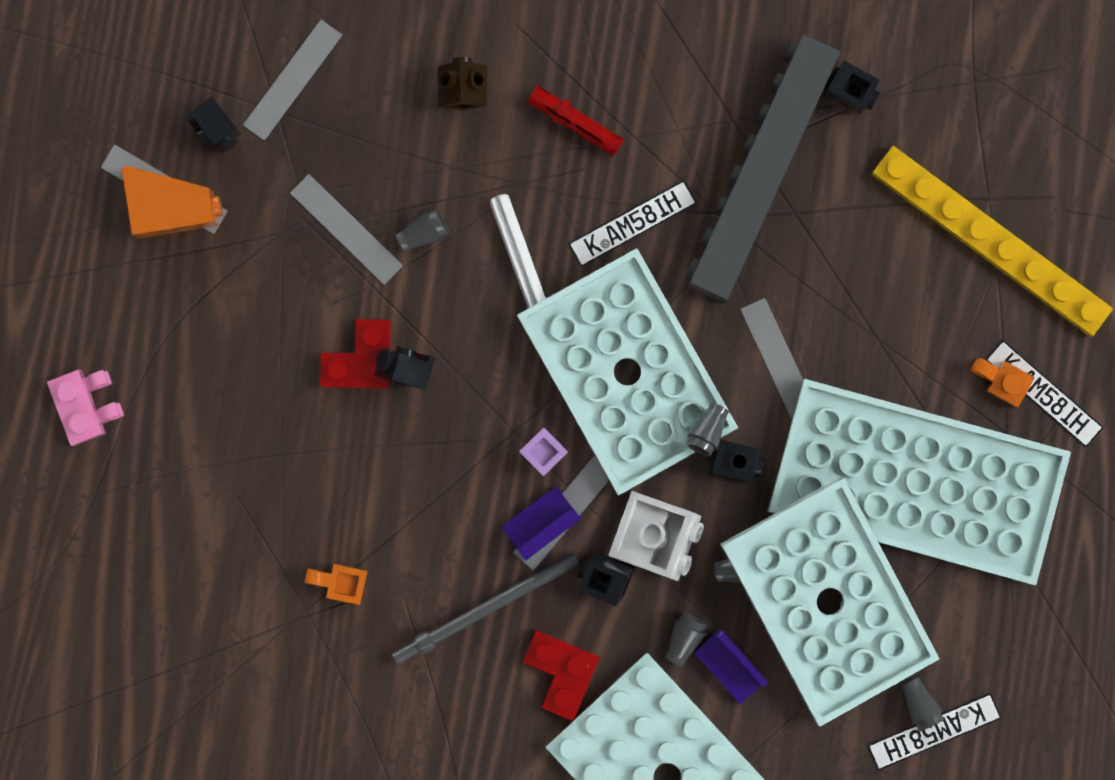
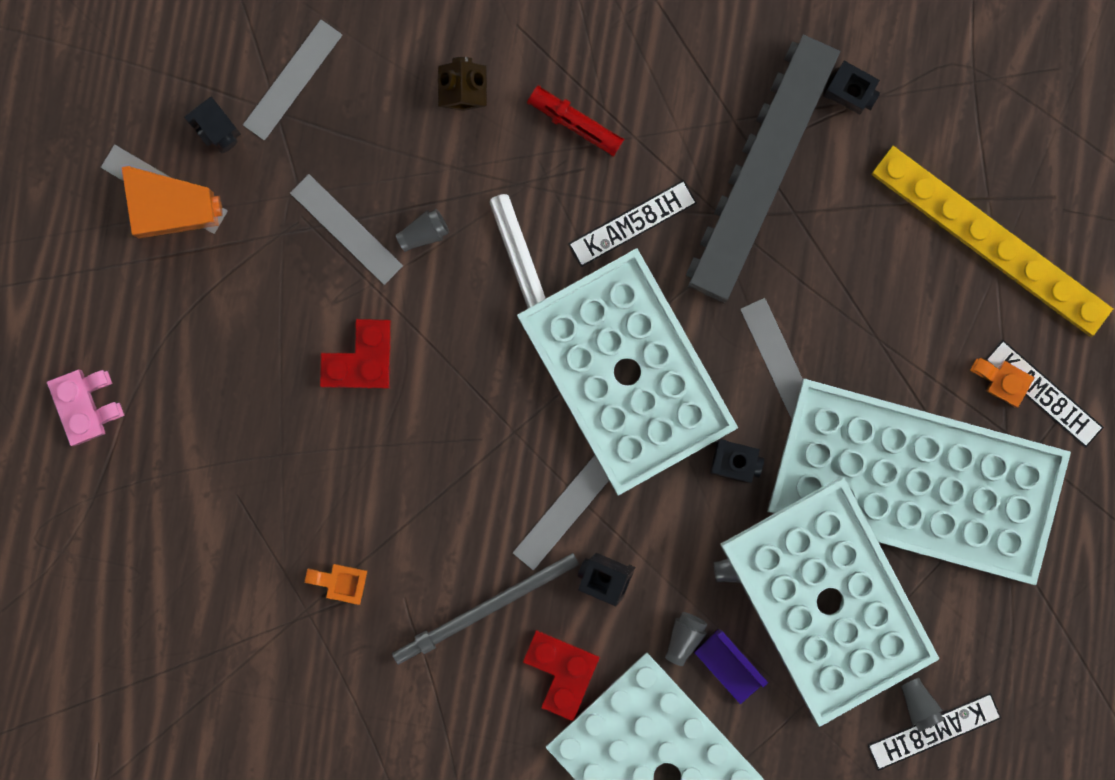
(404, 367): black brick -> none
(541, 523): dark purple panel -> none
(543, 451): lavender tile -> none
(656, 536): white plate -> none
(707, 431): dark grey cone -> none

